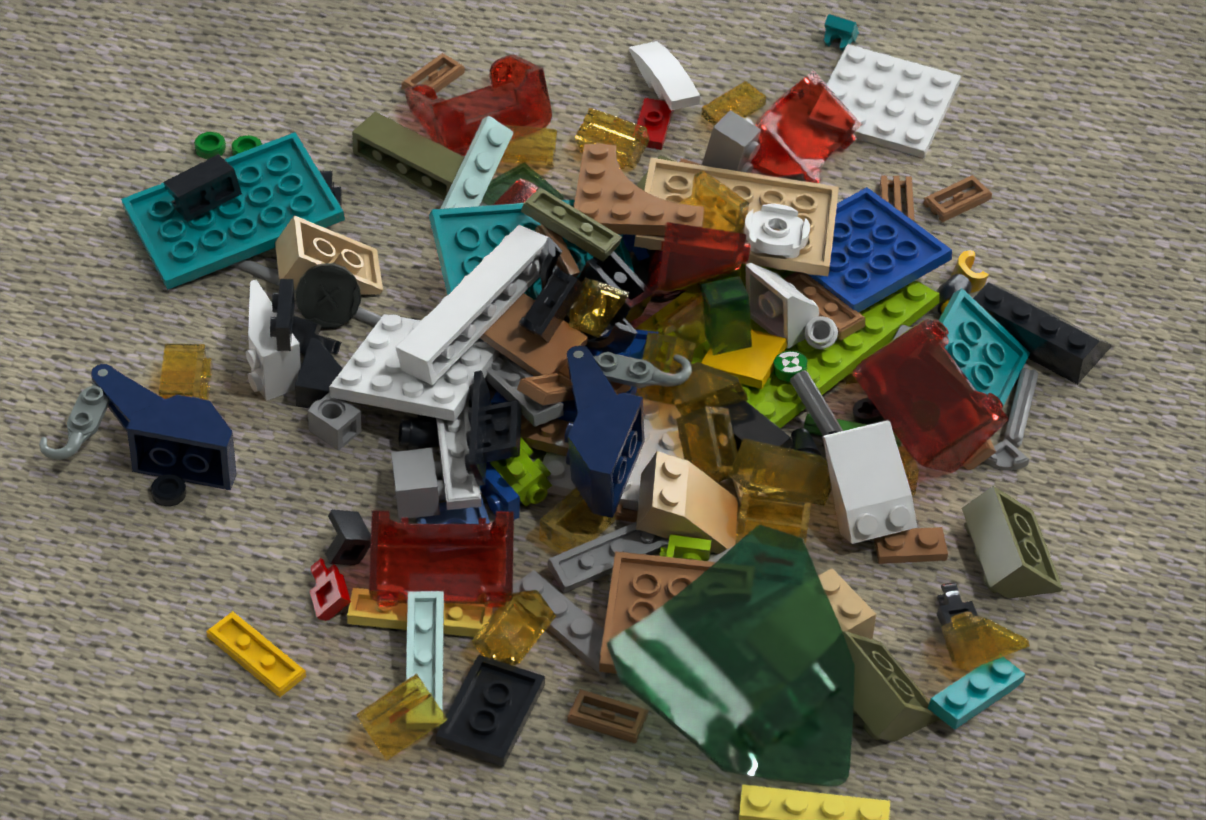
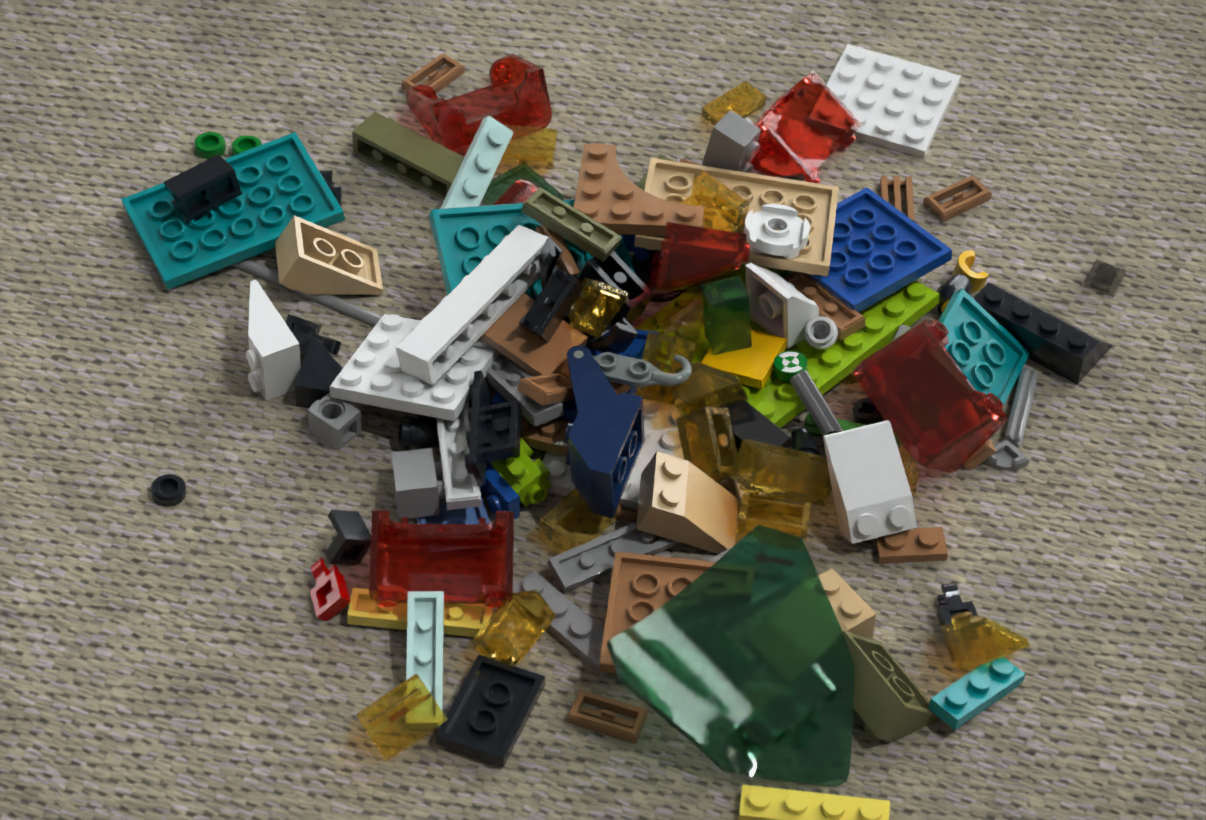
(164, 435): dark blue slope -> none
(185, 371): clear yellow brick -> none
(256, 654): yellow tile -> none
(282, 325): black plate -> none
(328, 295): pearl dark grey tile -> none
(610, 130): clear yellow brick -> none
(656, 117): red plate -> none
(665, 75): white slope -> none
(687, 548): lime bracket -> none
(840, 28): teal tile -> none
(1010, 546): olive slope -> none
(1104, 278): none -> clear smoke plate

